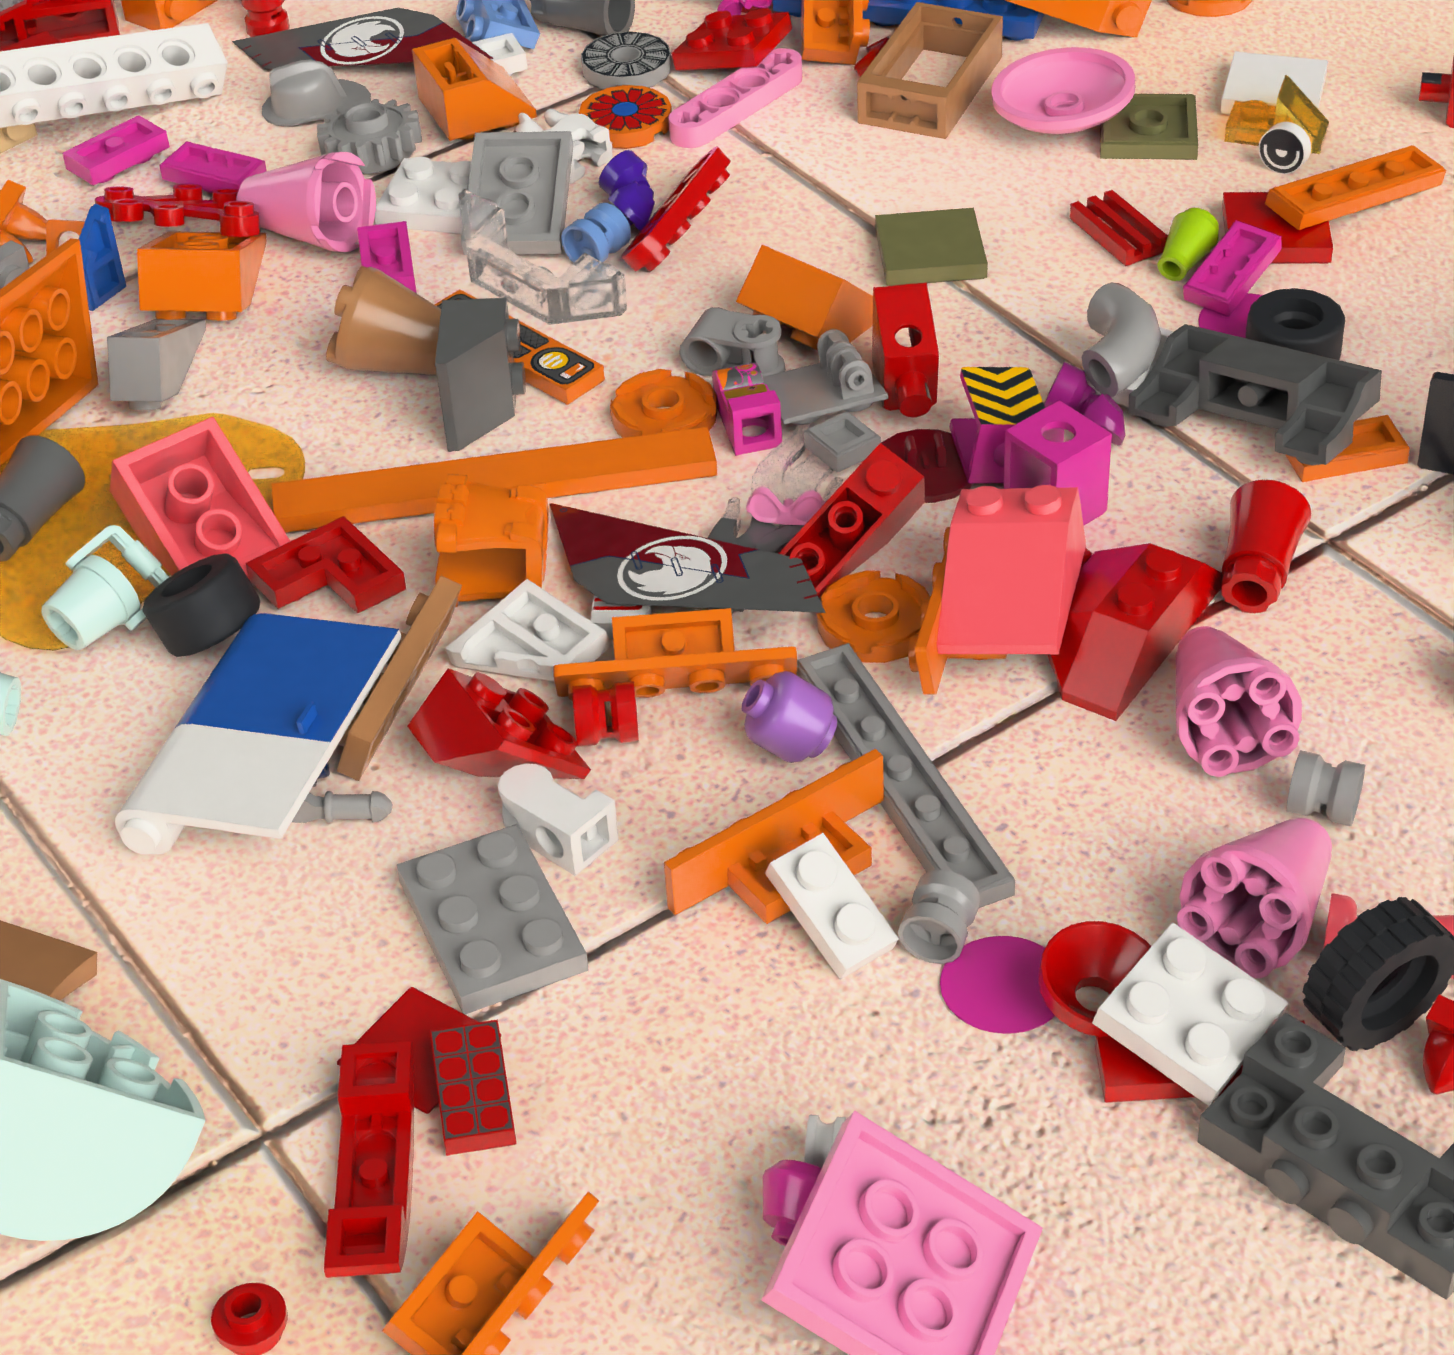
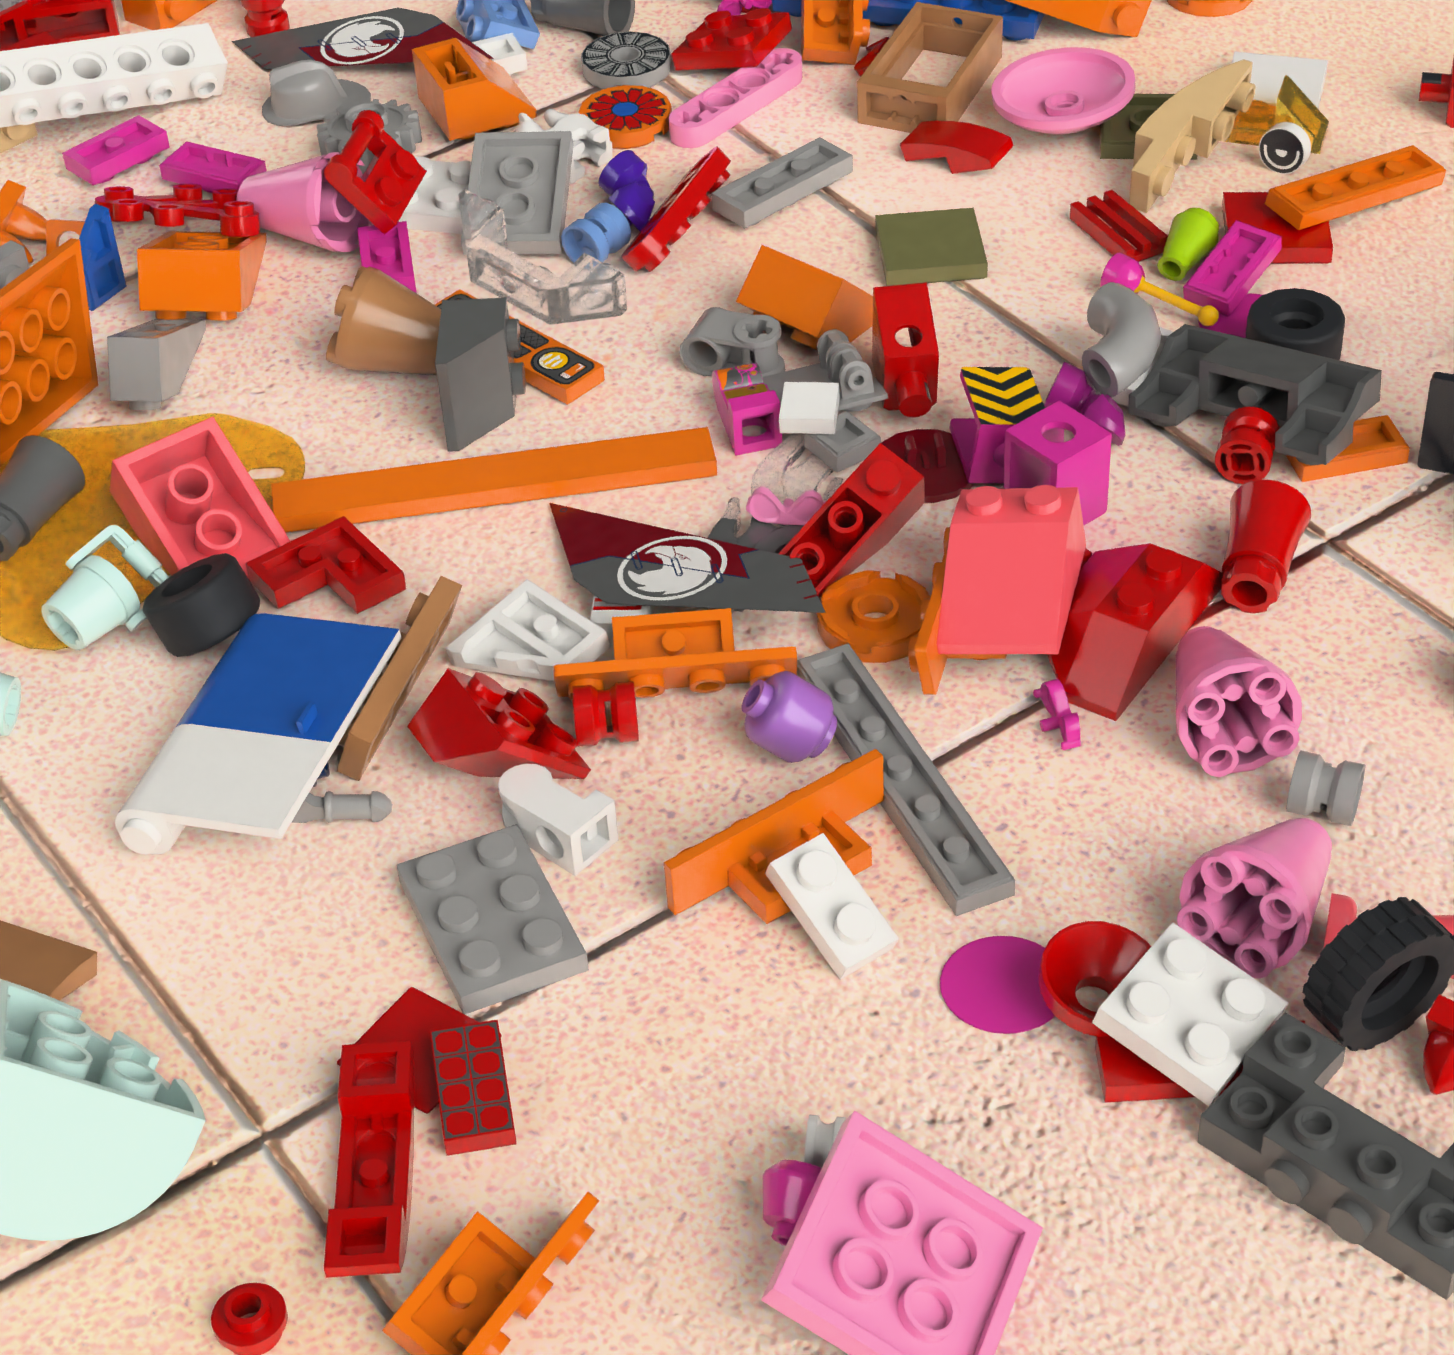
(388, 180): none -> red plate
(490, 537): orange piece -> none
(638, 400): orange tile -> none
(782, 182): none -> light grey plate
(809, 407): none -> white tile
(939, 917): light grey wheel -> none
(963, 144): none -> red slope
(1056, 703): none -> dark pink piece
(1130, 273): none -> hinge
(1187, 125): none -> tan slope
(1246, 445): none -> red wheel

